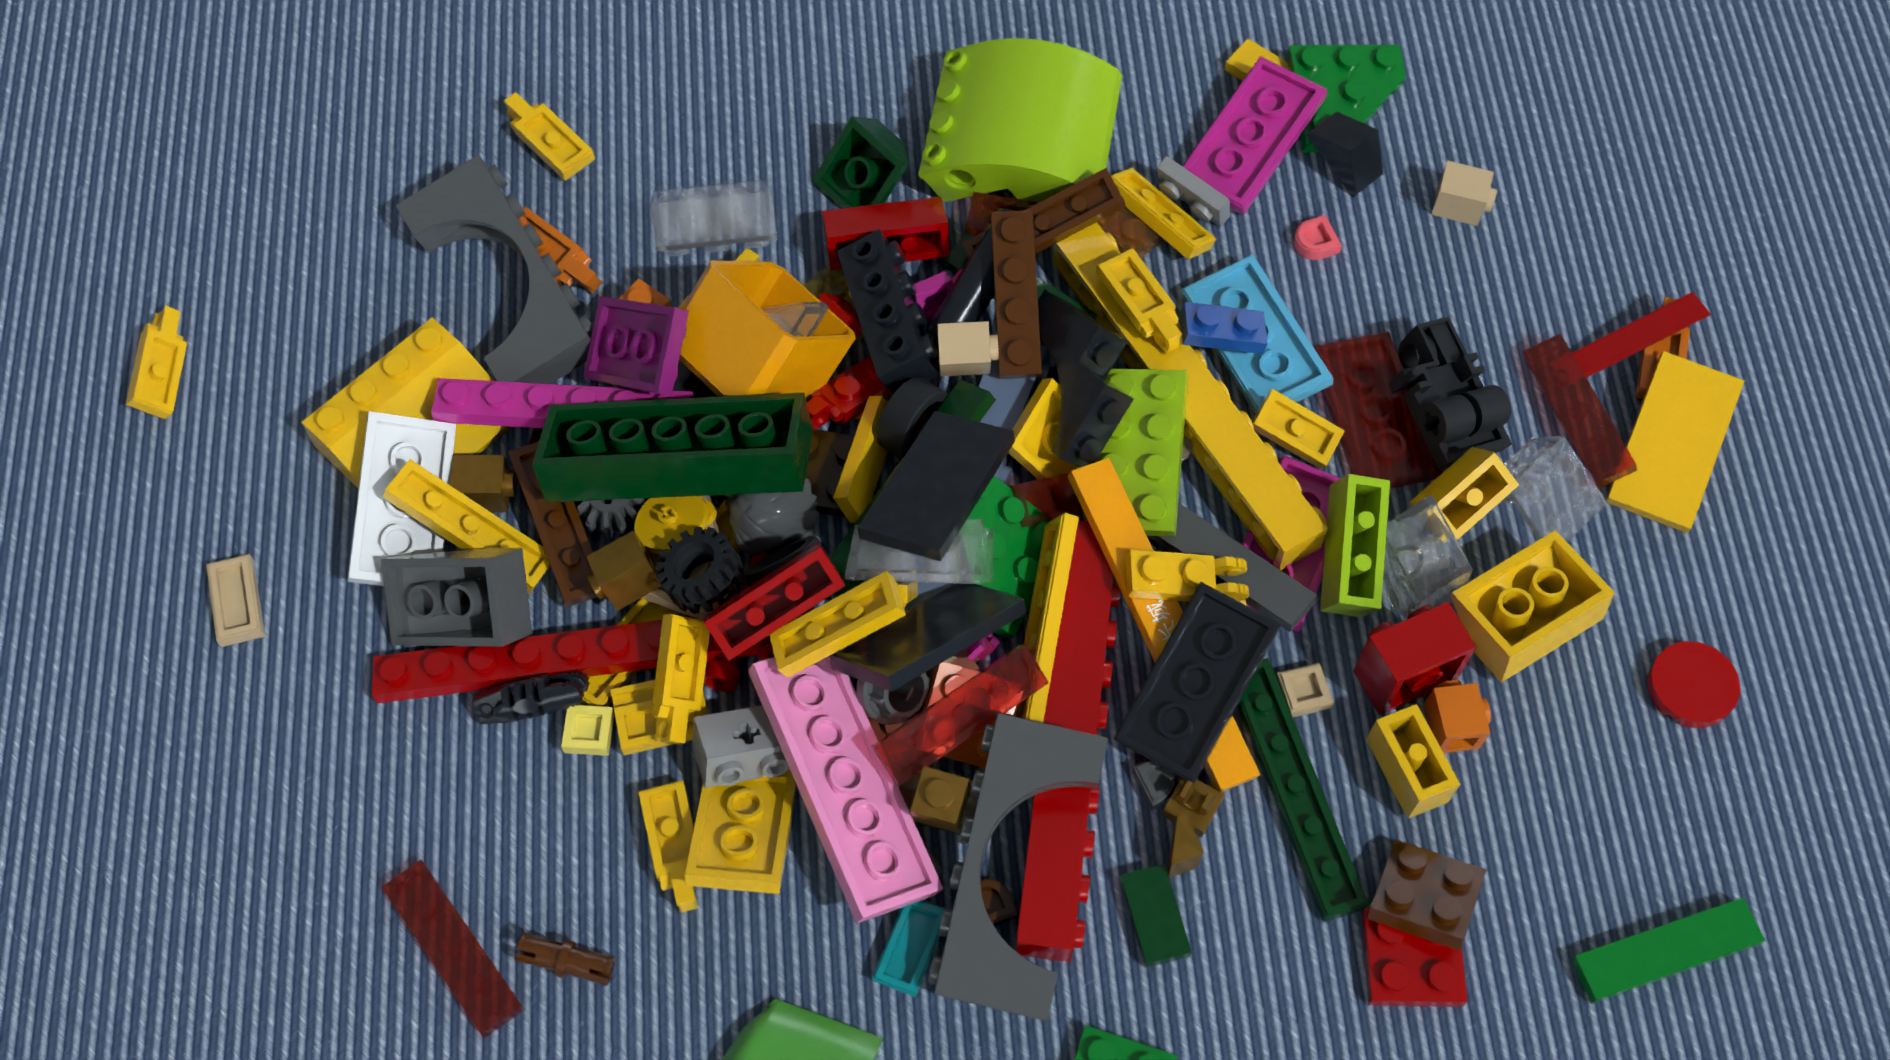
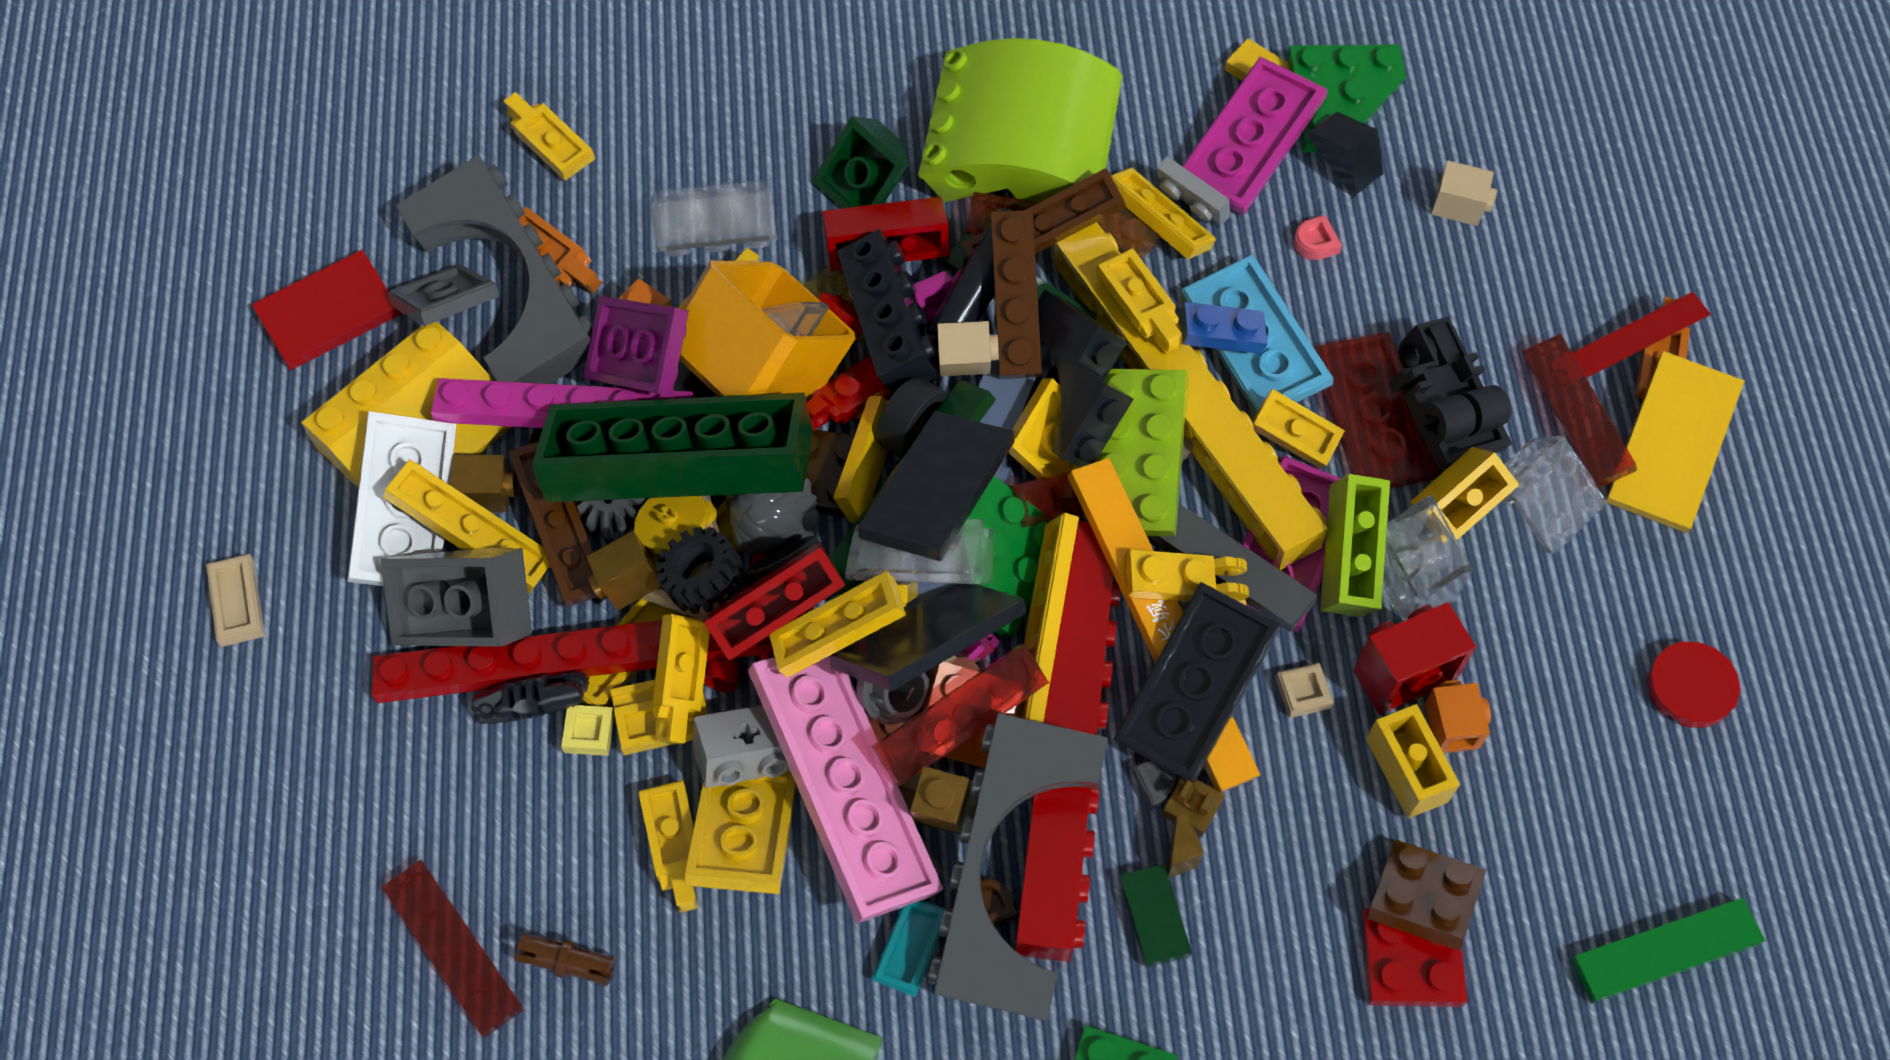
(158, 365): yellow hinge -> none
(326, 309): none -> red tile
(442, 294): none -> dark grey tile
(1300, 798): dark green tile -> none
(1531, 605): yellow slope -> none

